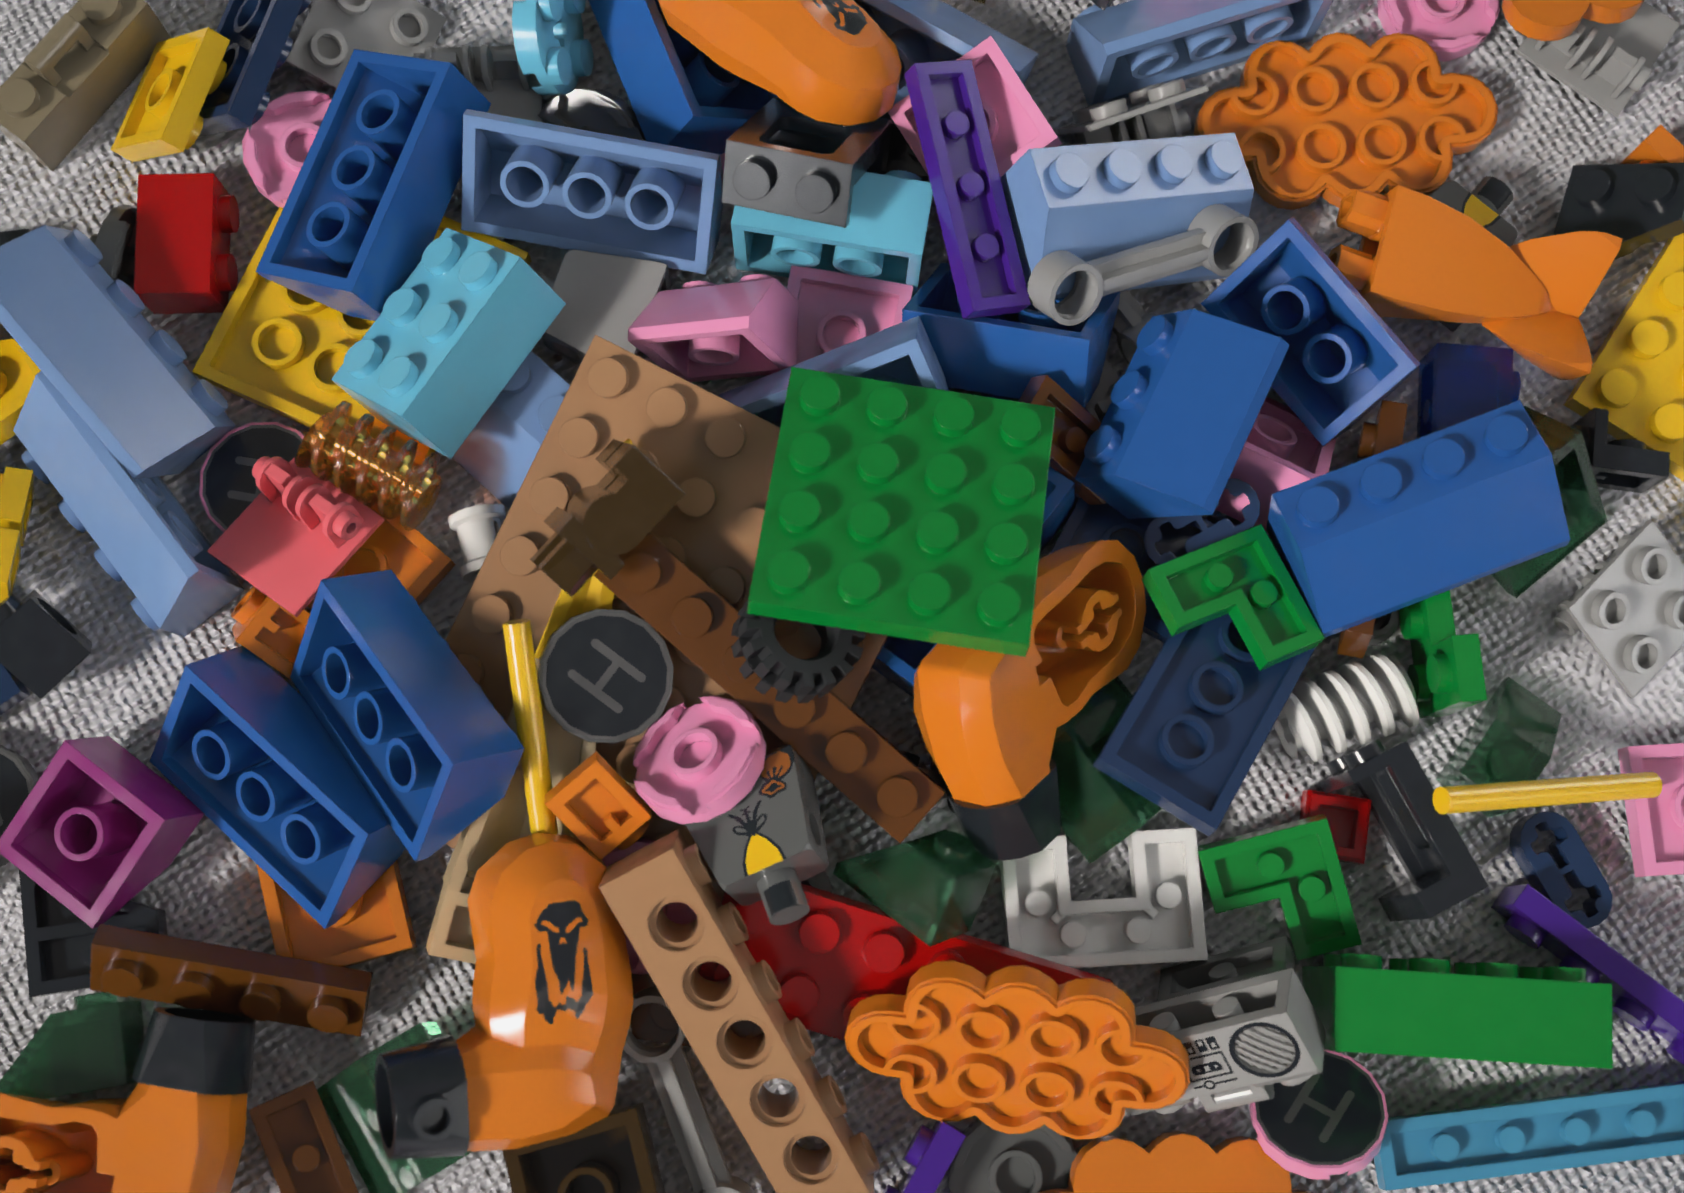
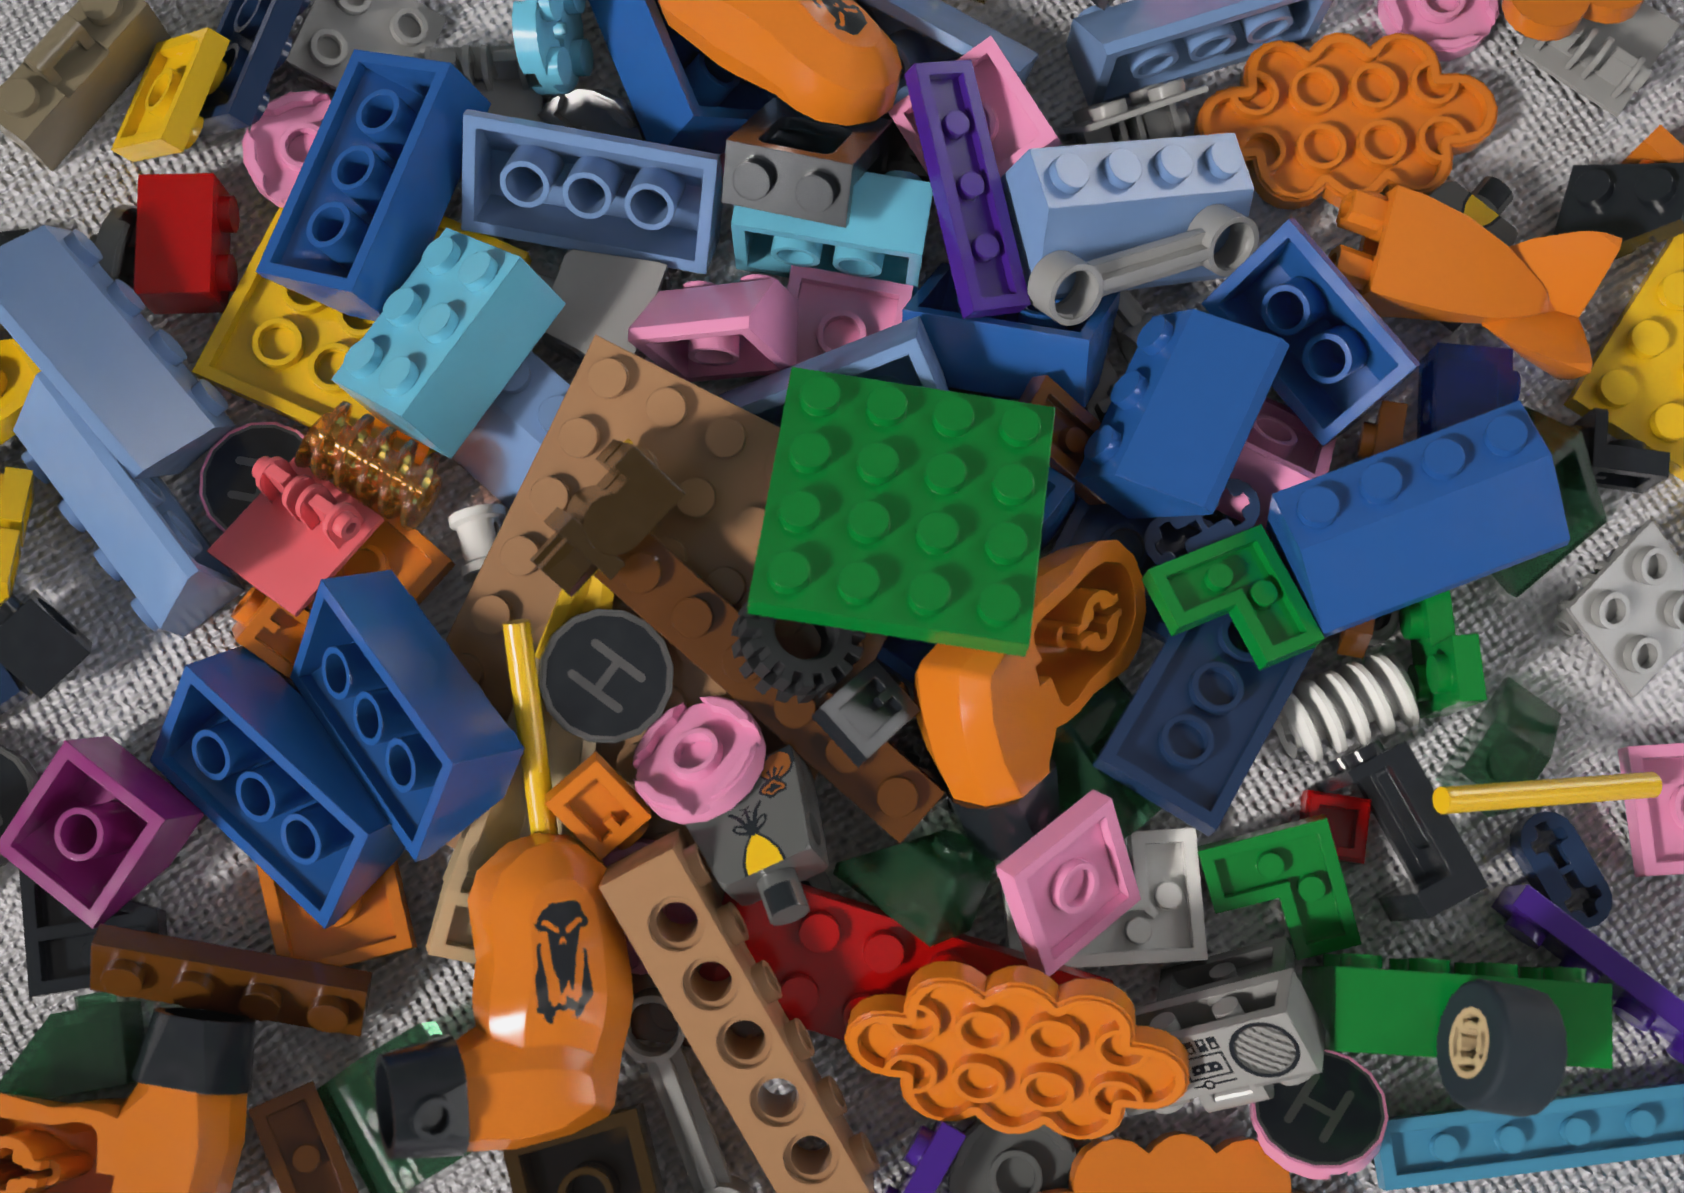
(866, 712): none -> black bracket
(1069, 882): none -> bright pink plate
(1501, 1048): none -> black wheel

